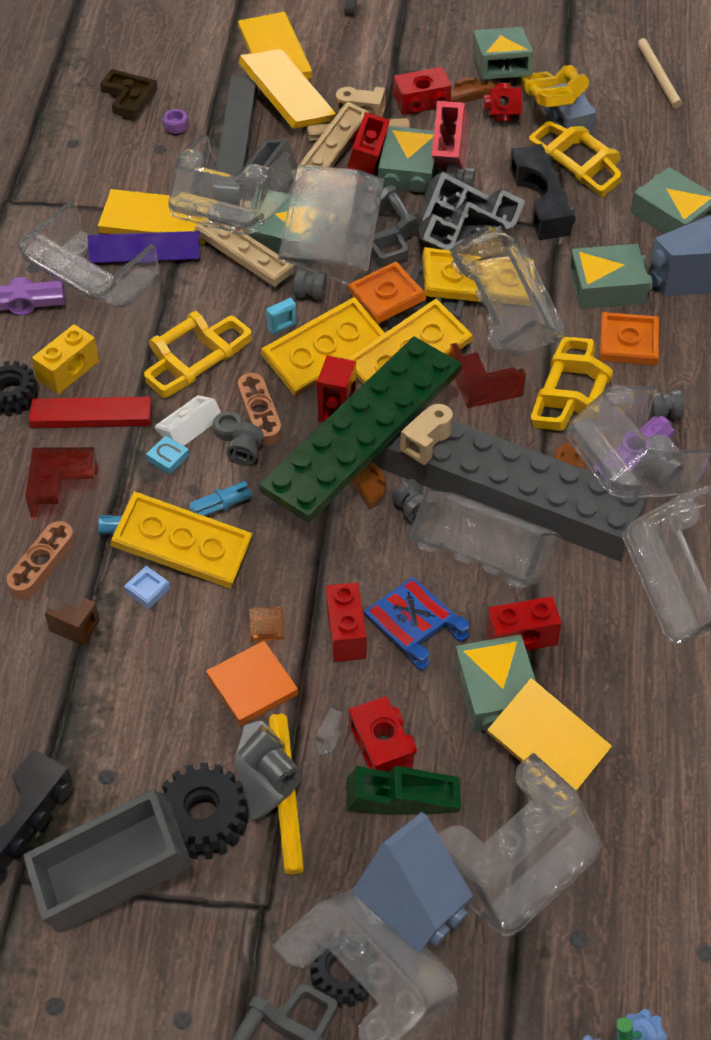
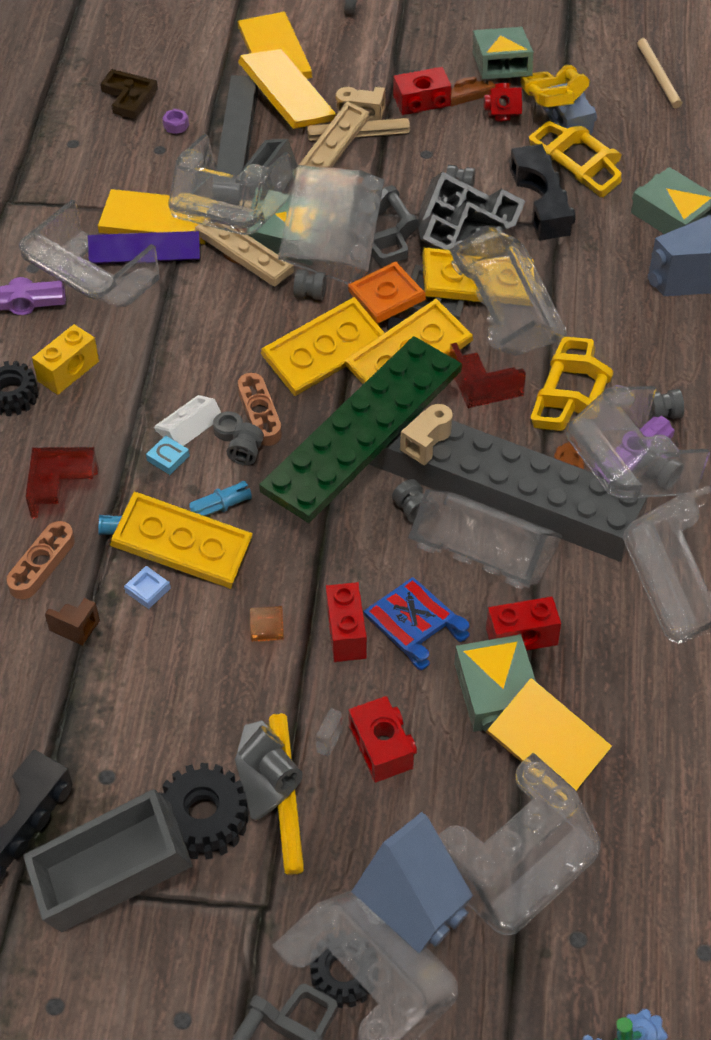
(90, 412): red tile -> none
(208, 336): yellow bar -> none
(252, 683): orange tile -> none
(281, 316): medium azure tile -> none
(335, 385): red brick -> none
(368, 143): red brick -> none
(370, 485): dark orange tile -> none
(402, 791): dark green slope -> none
(407, 159): sand green brick -> none
(450, 134): coral brick -> none
(609, 276): sand green brick -> none
(629, 338): orange tile -> none

